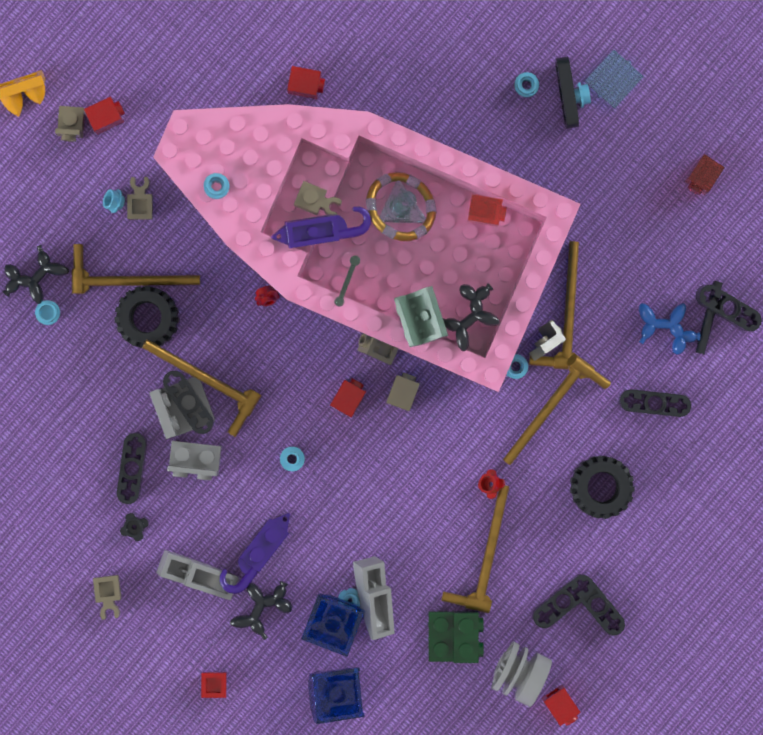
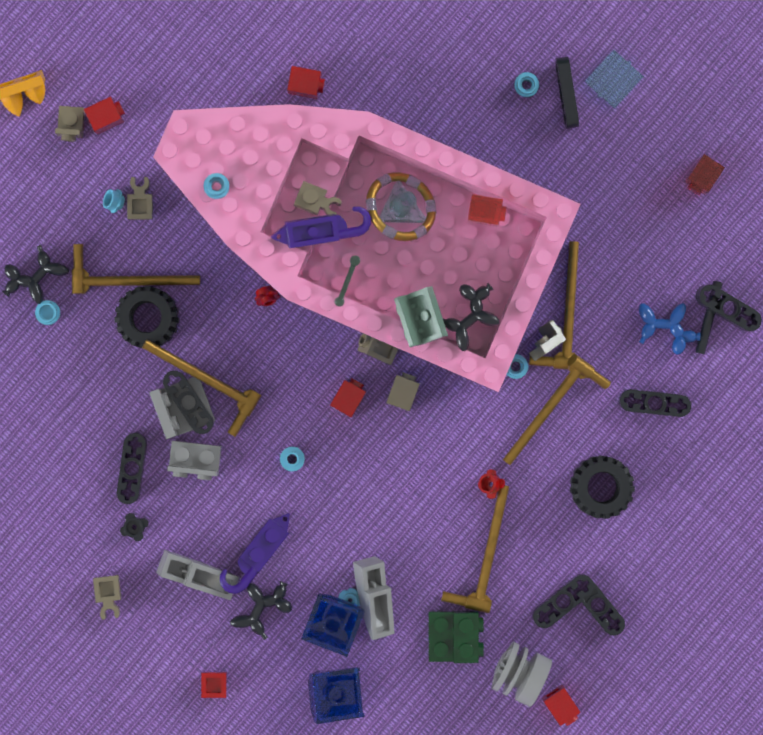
(582, 94): medium azure plate -> none

